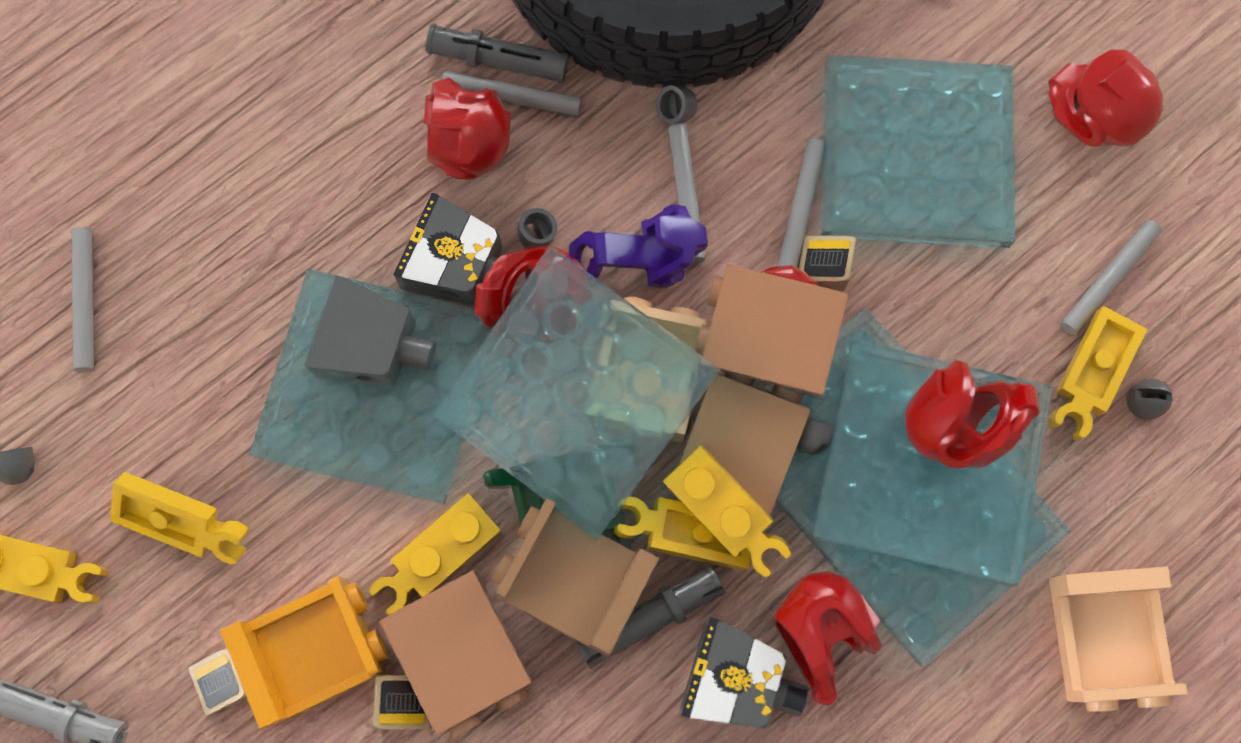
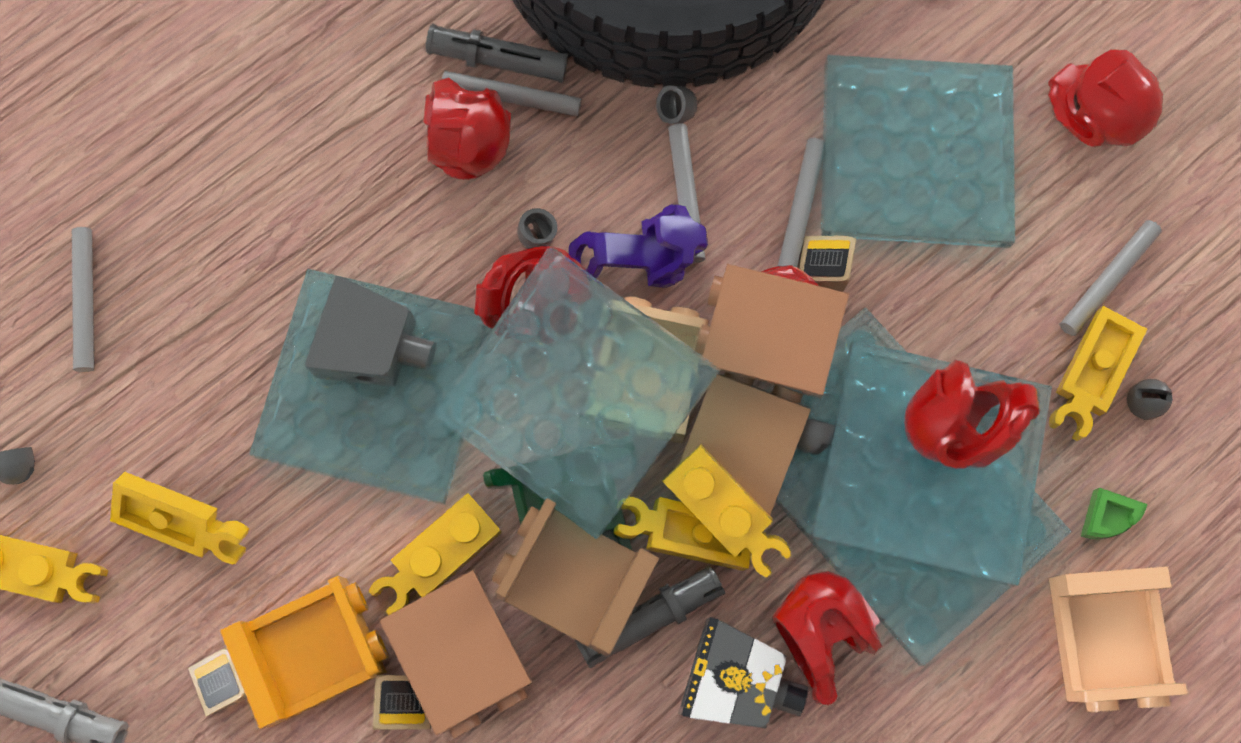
(447, 253): torso -> none
(1111, 514): none -> bright green tile

